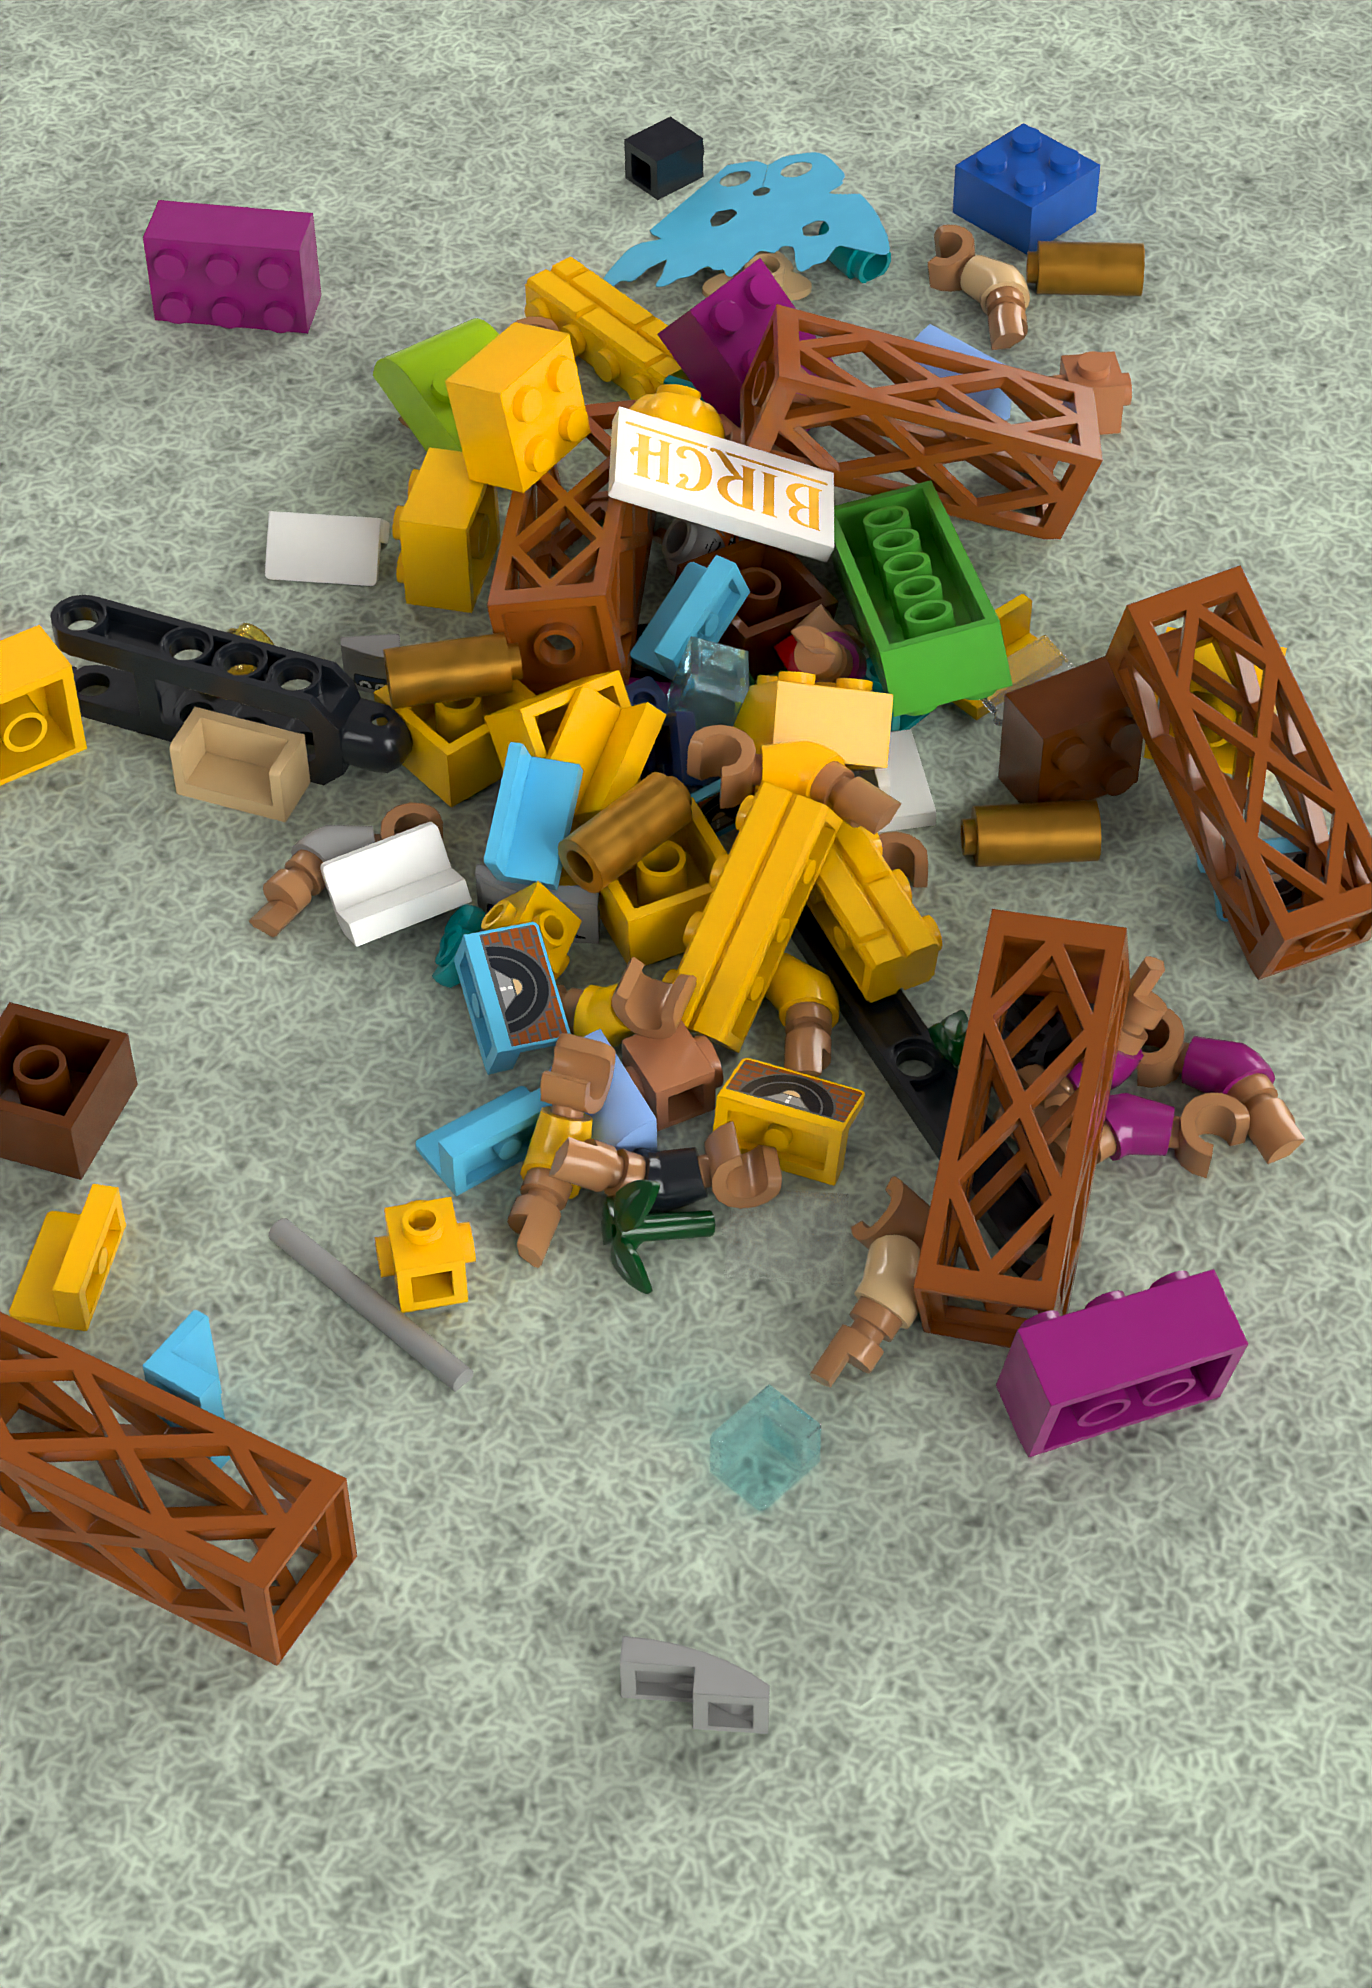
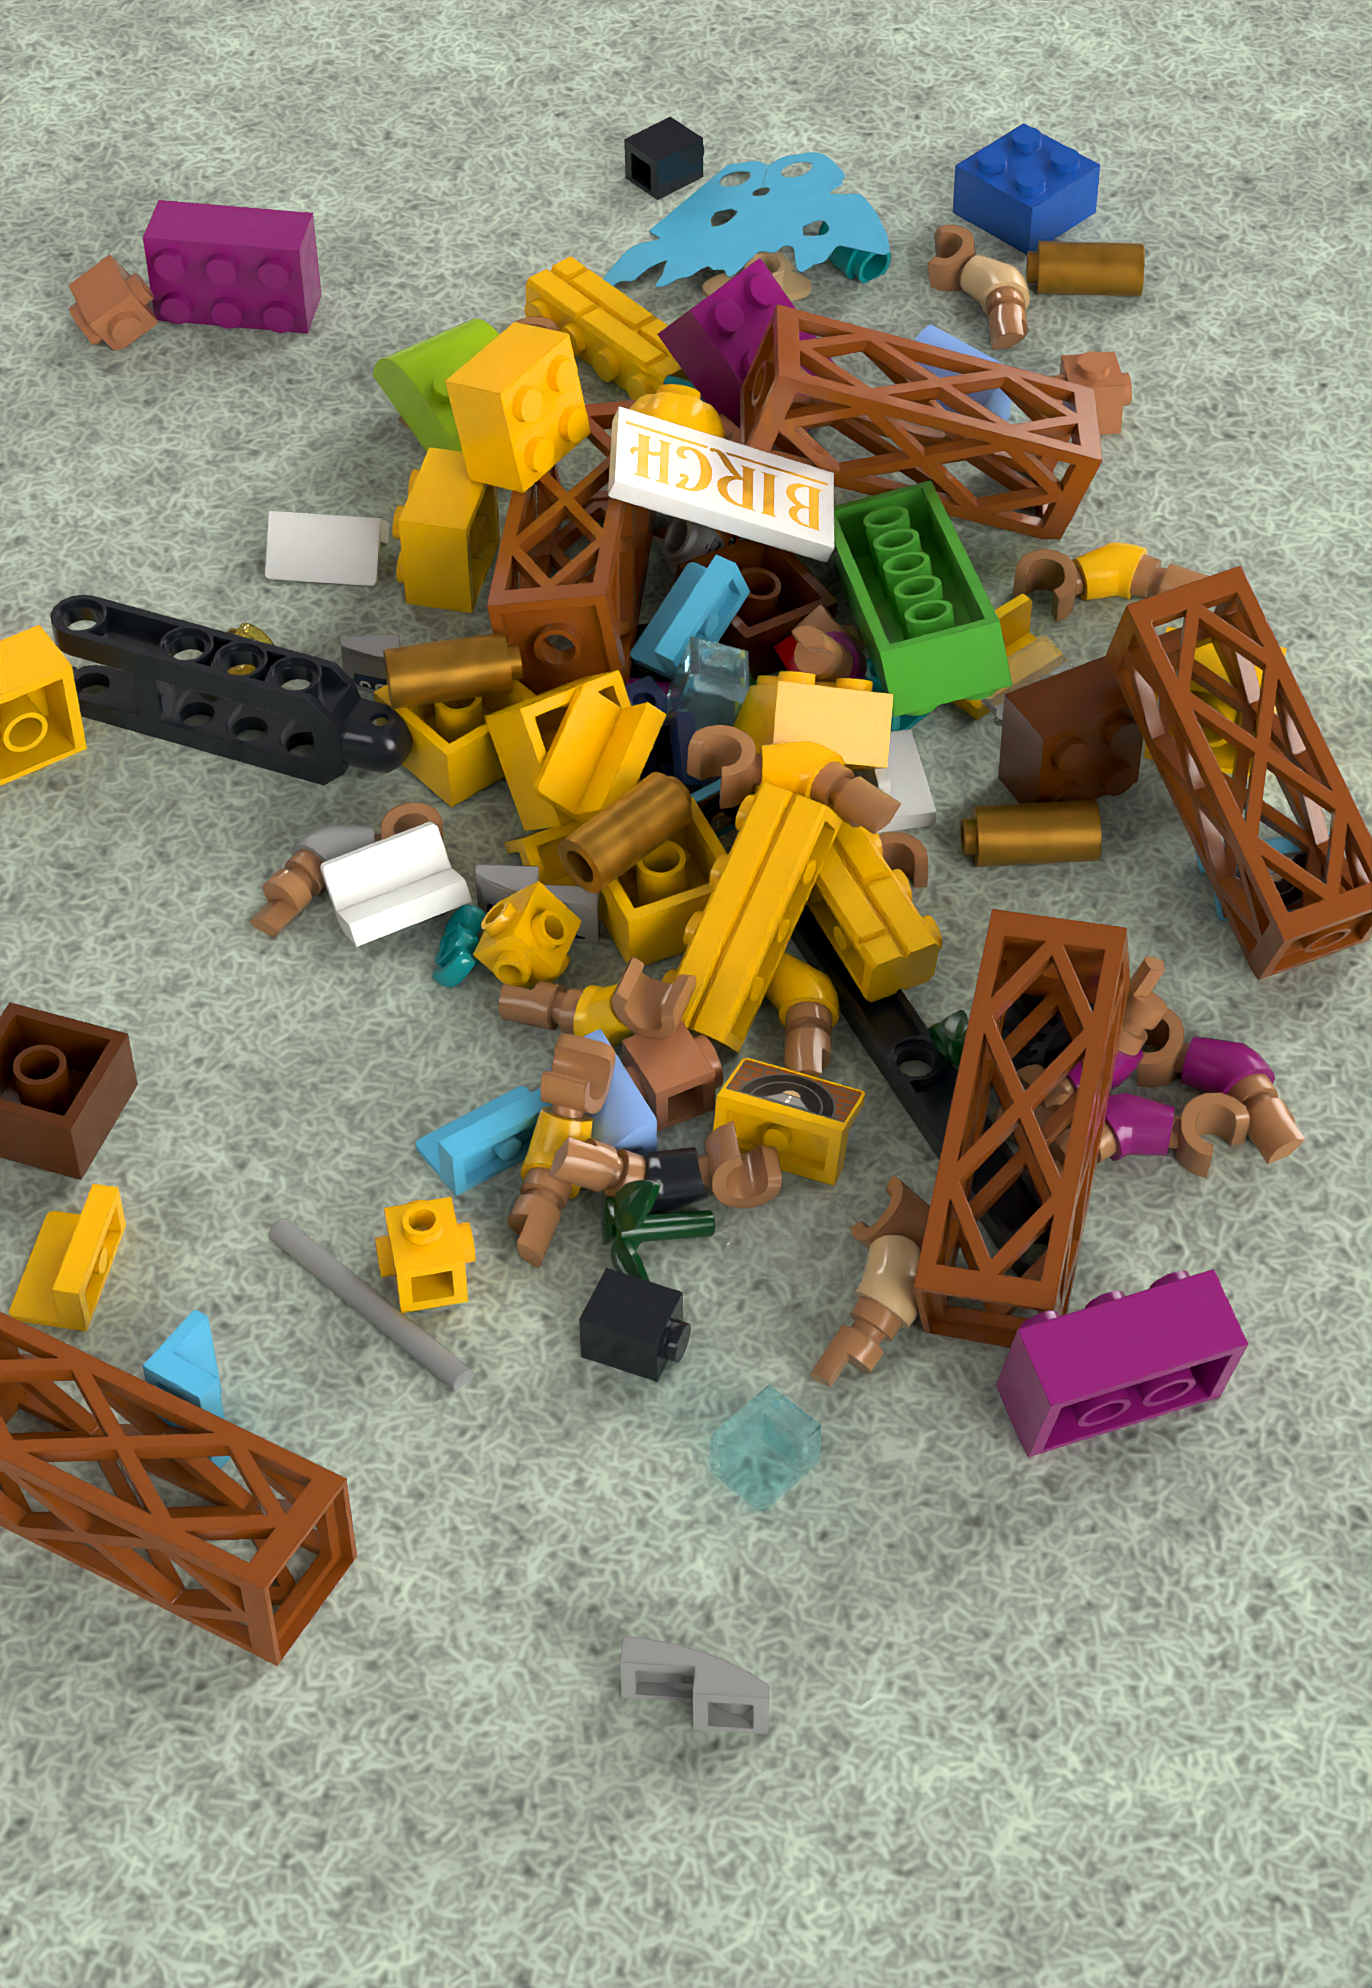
(112, 305): none -> nougat brick
(240, 764): tan panel -> none
(509, 993): panel -> none
(532, 818): medium azure panel -> none
(633, 1325): none -> black brick
(1101, 573): none -> medium nougat piece

